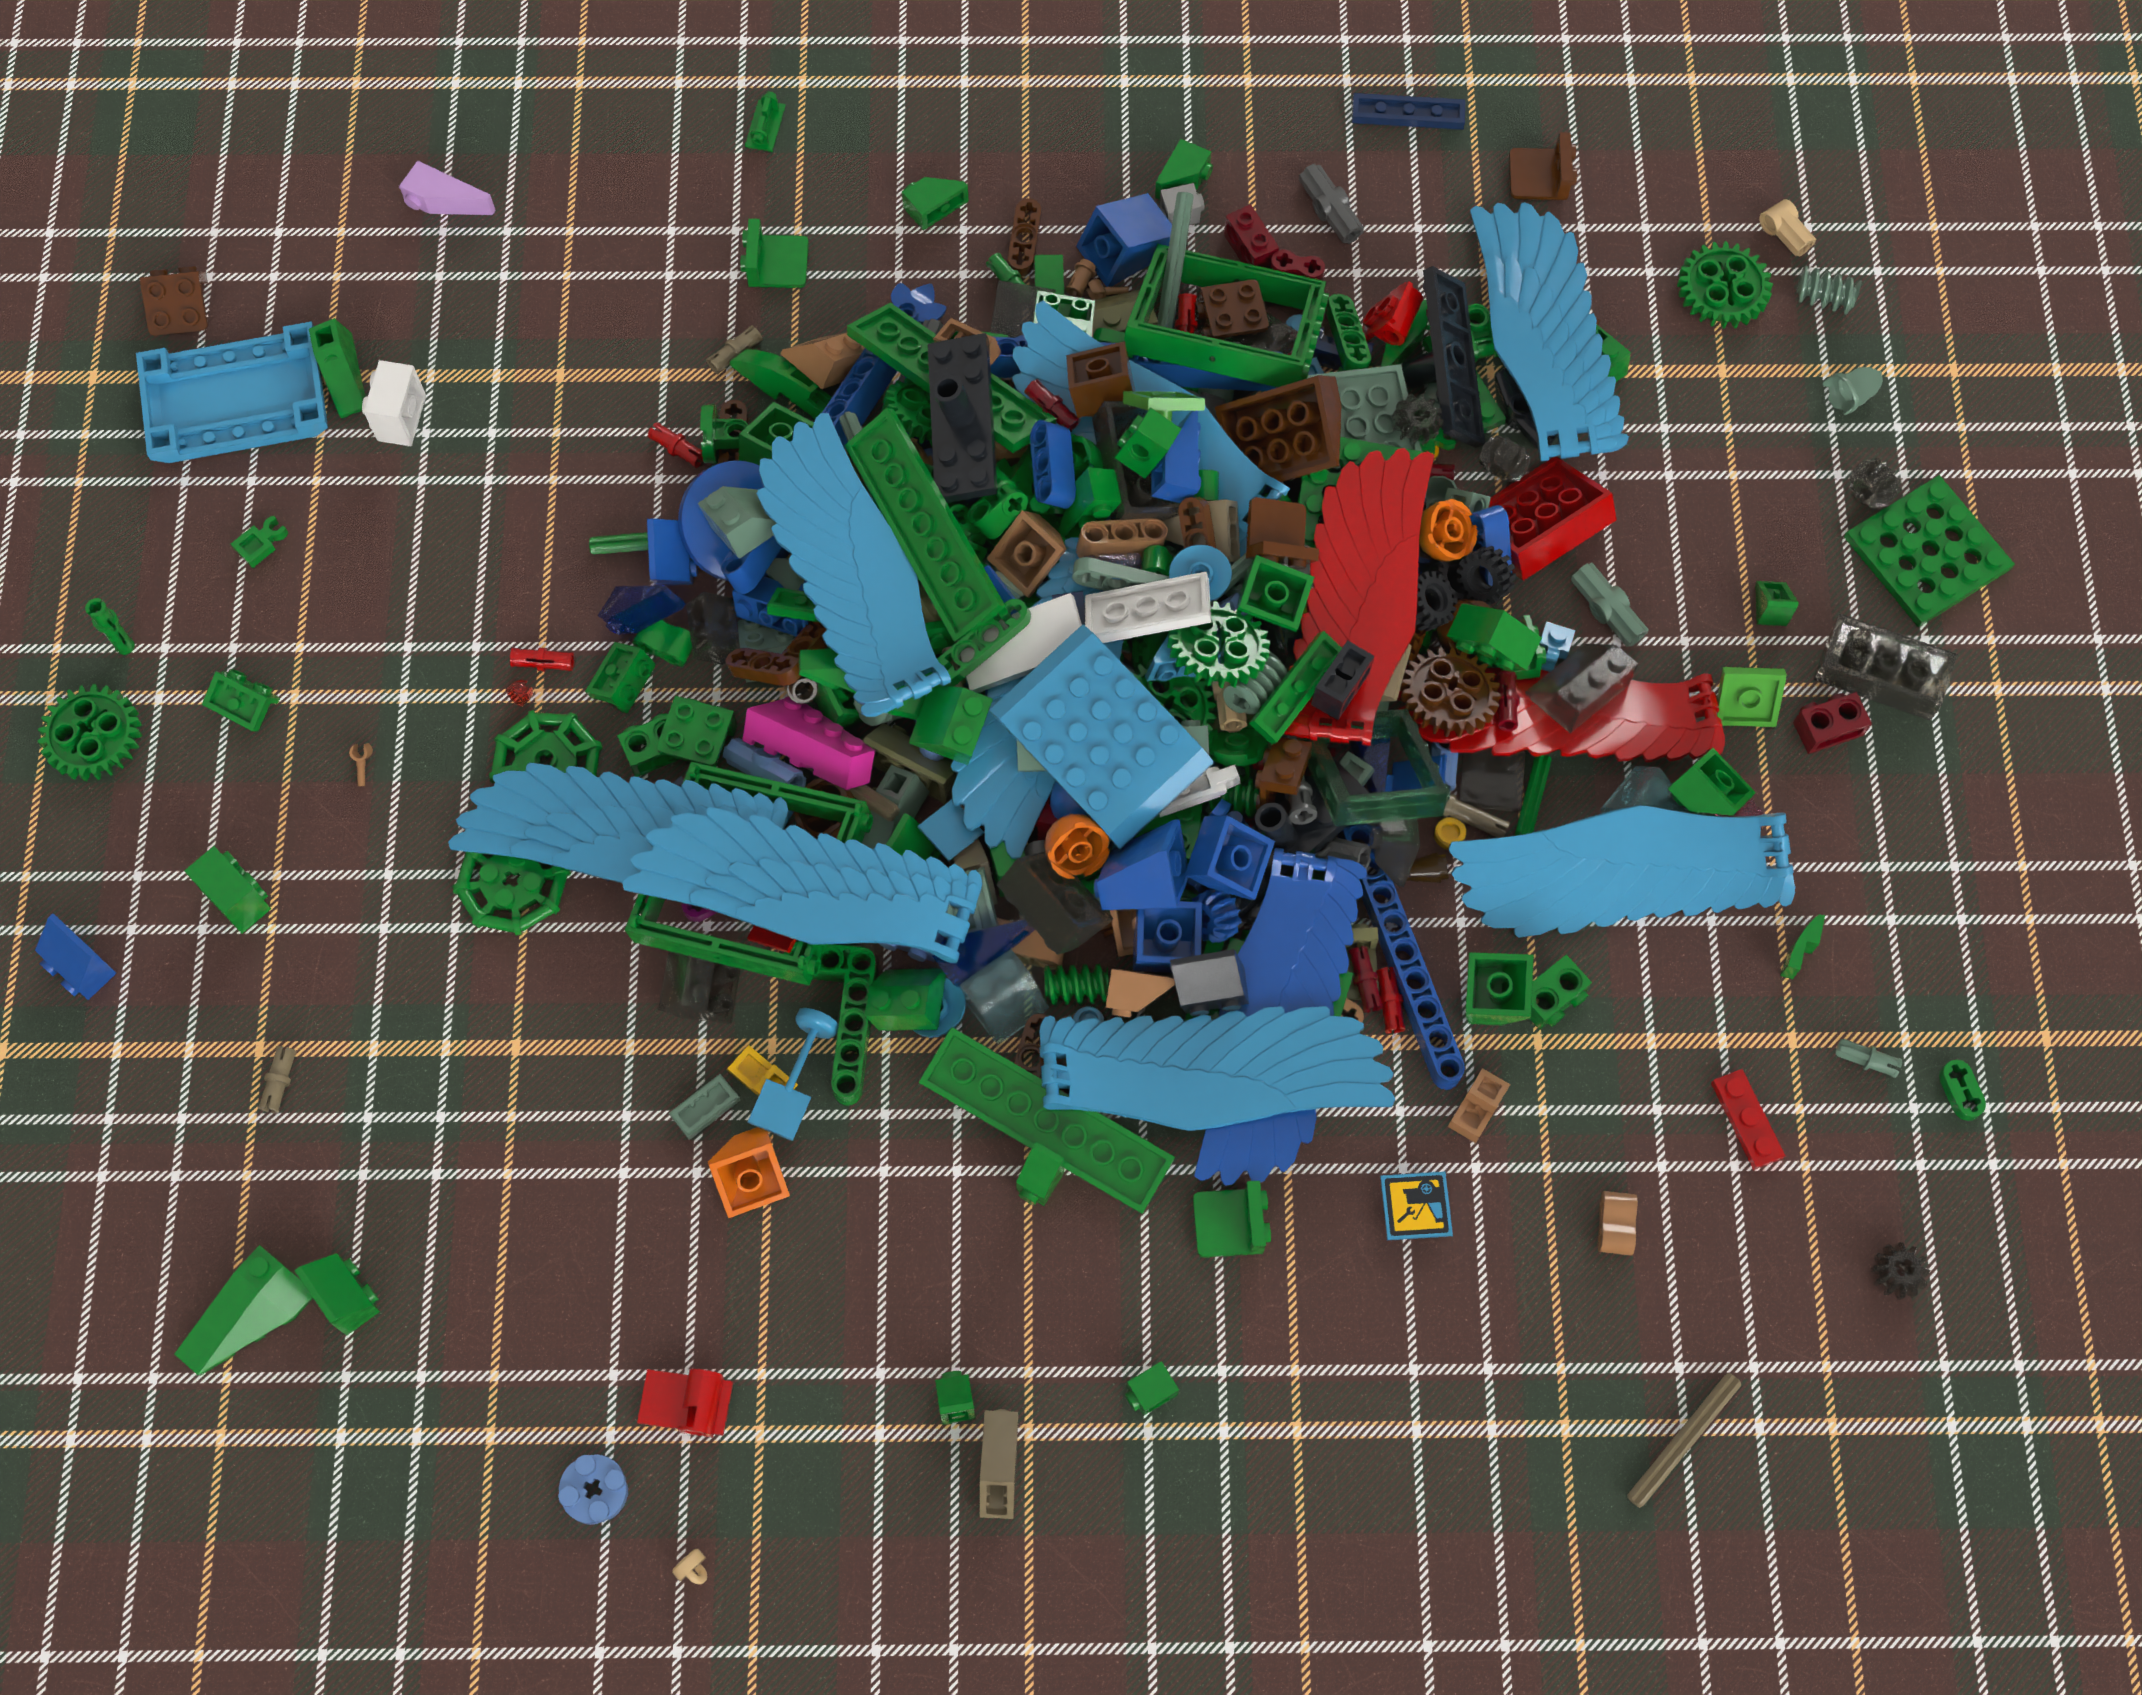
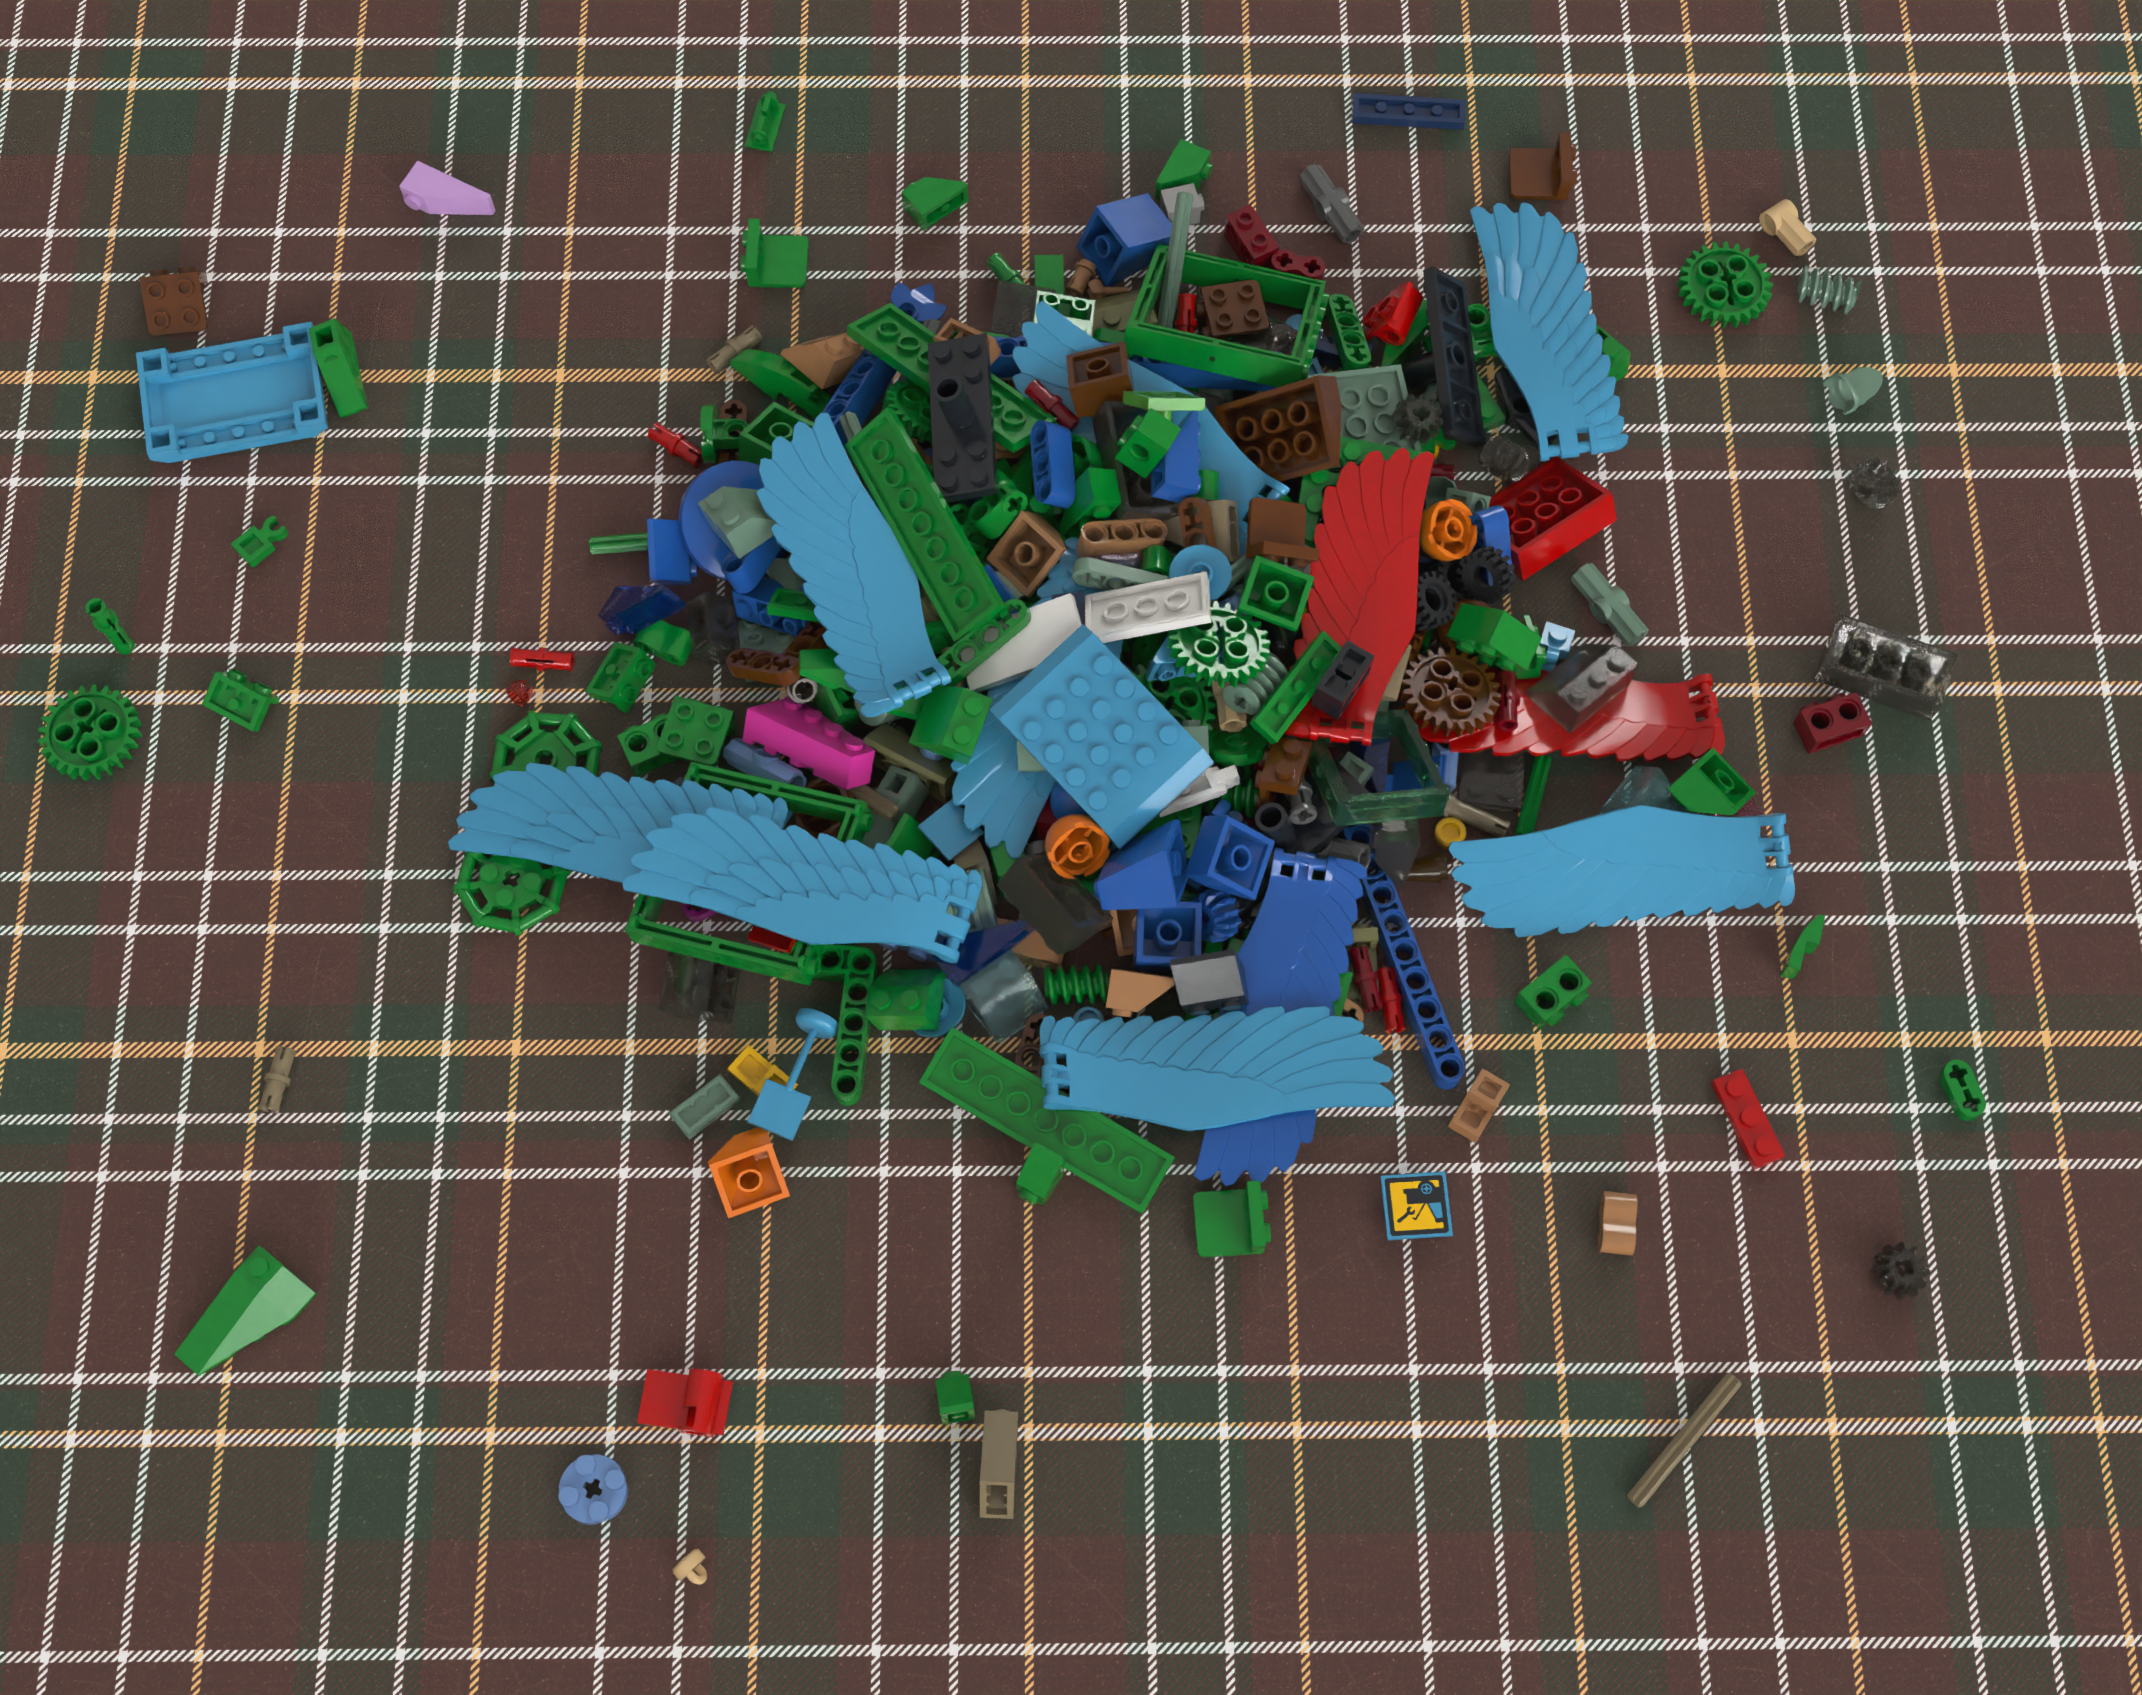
(72, 958): blue slope -> none
(229, 888): green brick -> none
(339, 1292): green slope -> none
(360, 761): medium nougat hand -> none
(394, 403): white brick -> none
(1021, 226): reddish brown beam -> none
(1151, 1389): green brick -> none
(1499, 988): green slope -> none
(1750, 696): bright green tile -> none
(1774, 603): green slope -> none
(1868, 1057): sand green axle -> none
(1949, 554): green piece -> none

